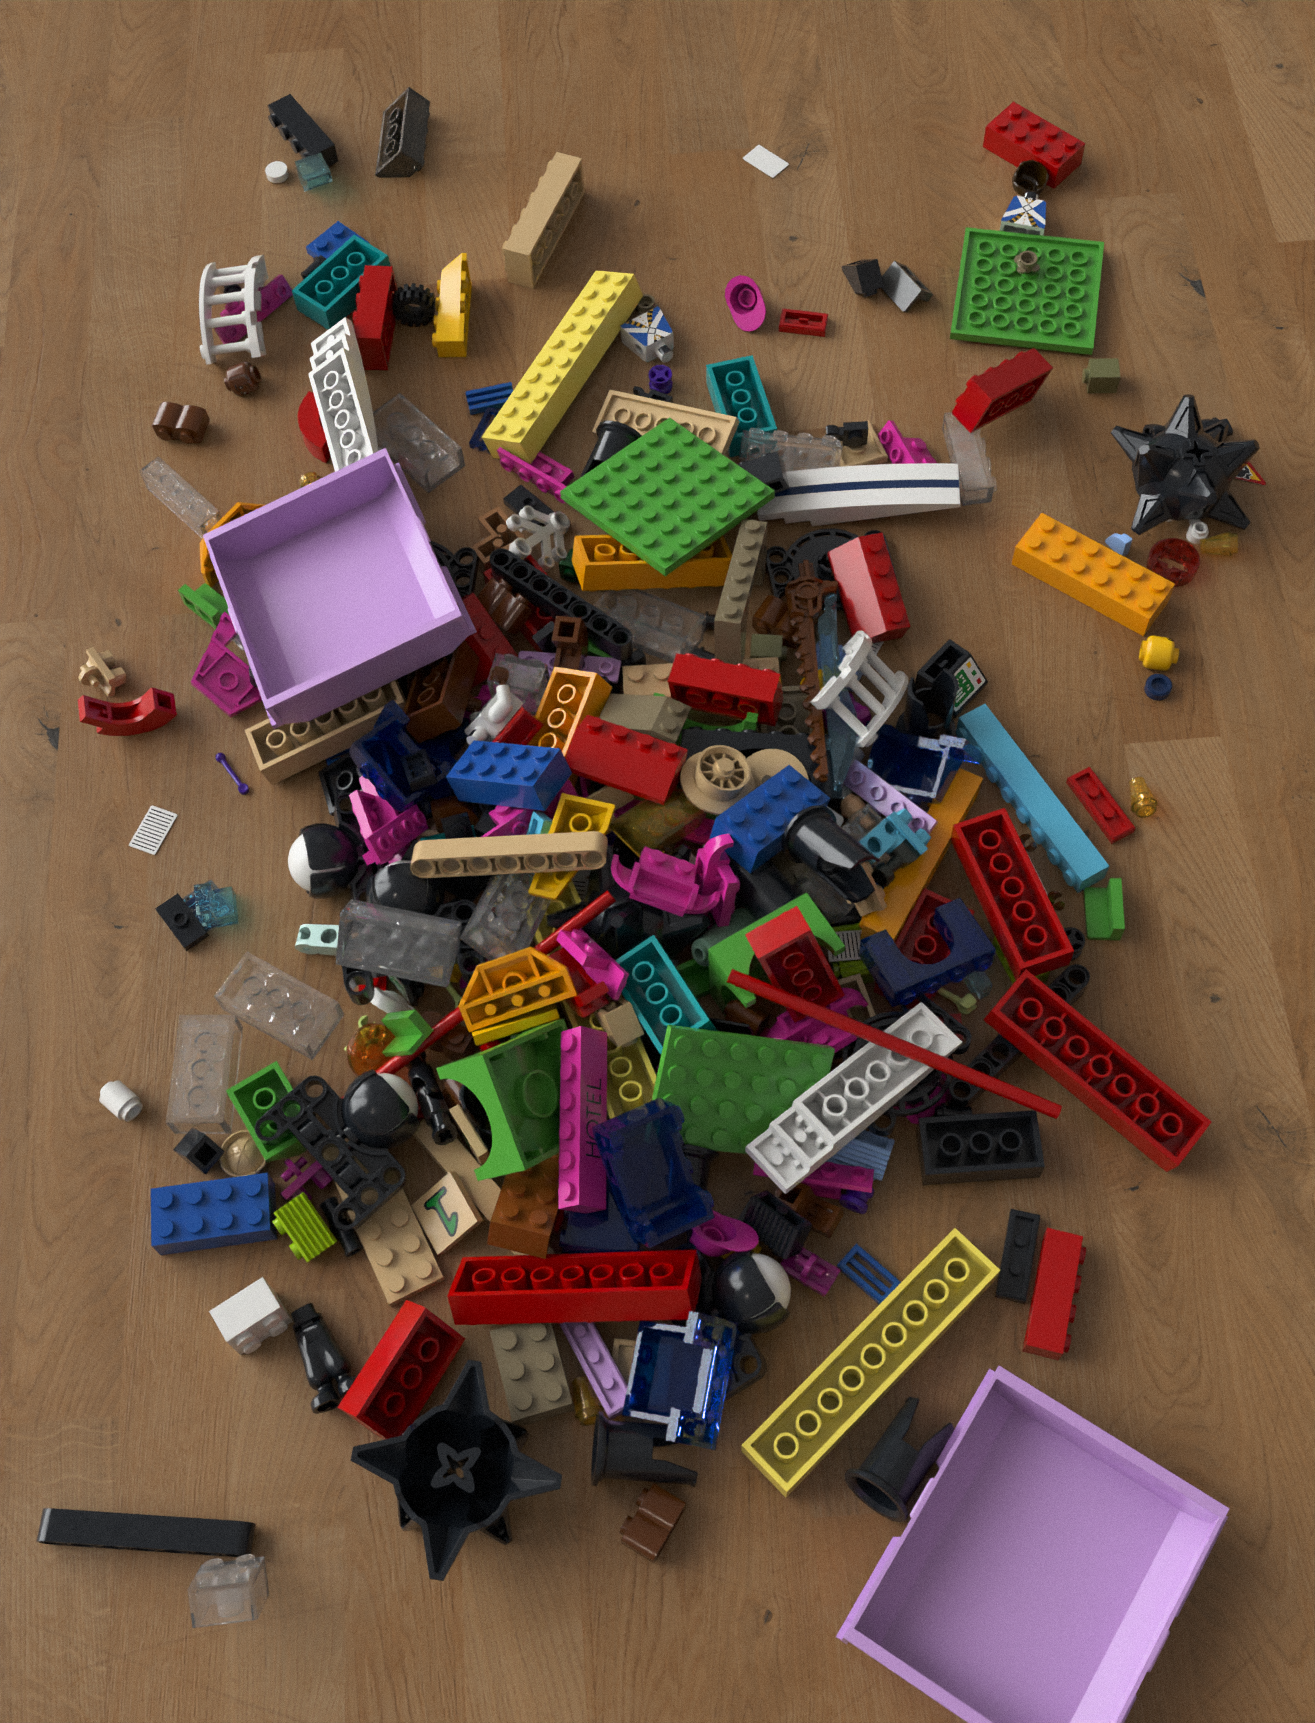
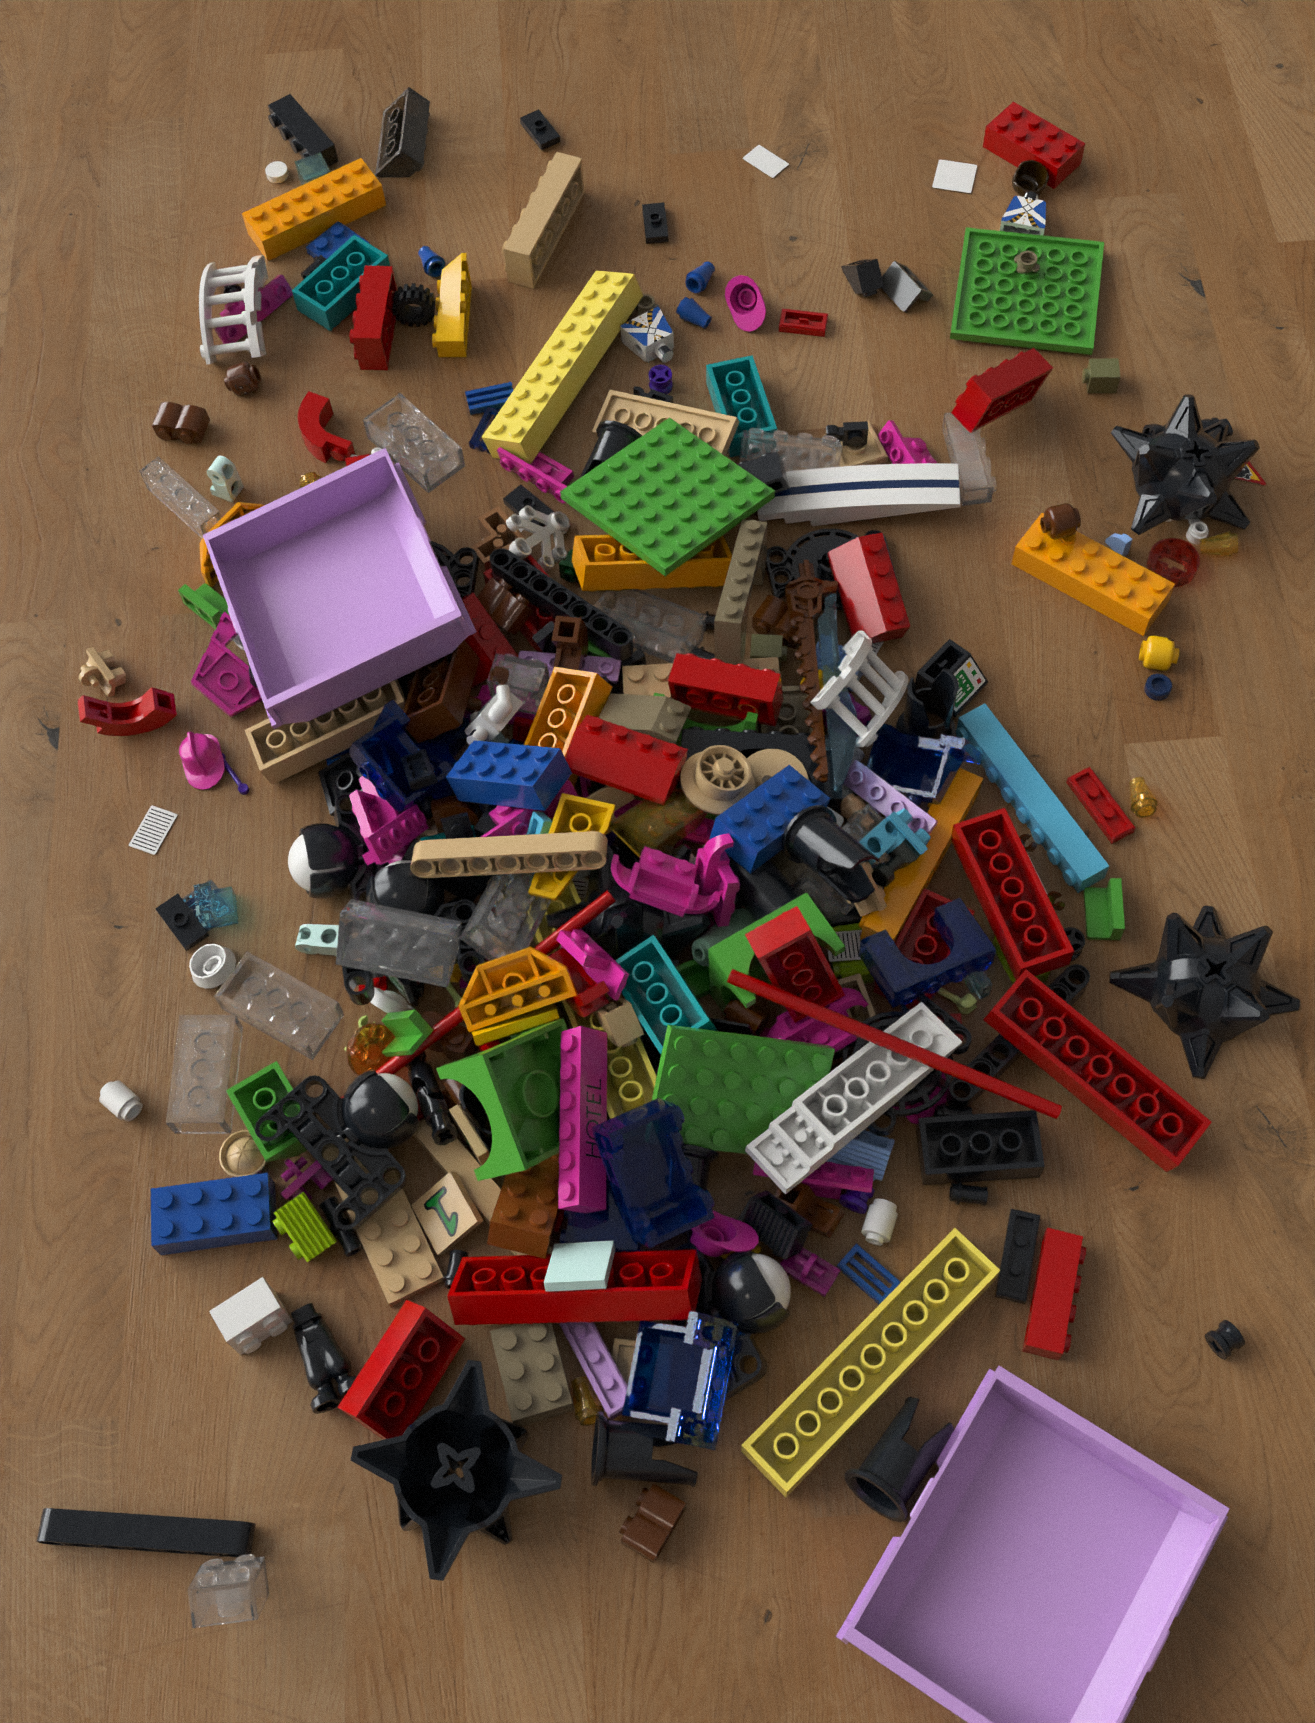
(199, 1150): black brick -> none
(202, 760): none -> dark pink piece
(211, 965): none -> white hat
(223, 477): none -> light aqua leg
(314, 208): none -> light orange brick
(343, 395): white slope -> none
(431, 262): none -> blue cone
(454, 1262): none -> black pin
(520, 729): red tile -> none
(540, 129): none -> black plate
(579, 1266): none -> light aqua tile
(655, 223): none -> black plate
(692, 312): none -> blue cone
(698, 278): none -> blue cone
(879, 1222): none -> white brick
(954, 176): none -> white sticker
(968, 1194): none -> black pin
(1060, 521): none -> reddish brown head
(1206, 985): none -> black piece
(1224, 1339): none -> black wheel

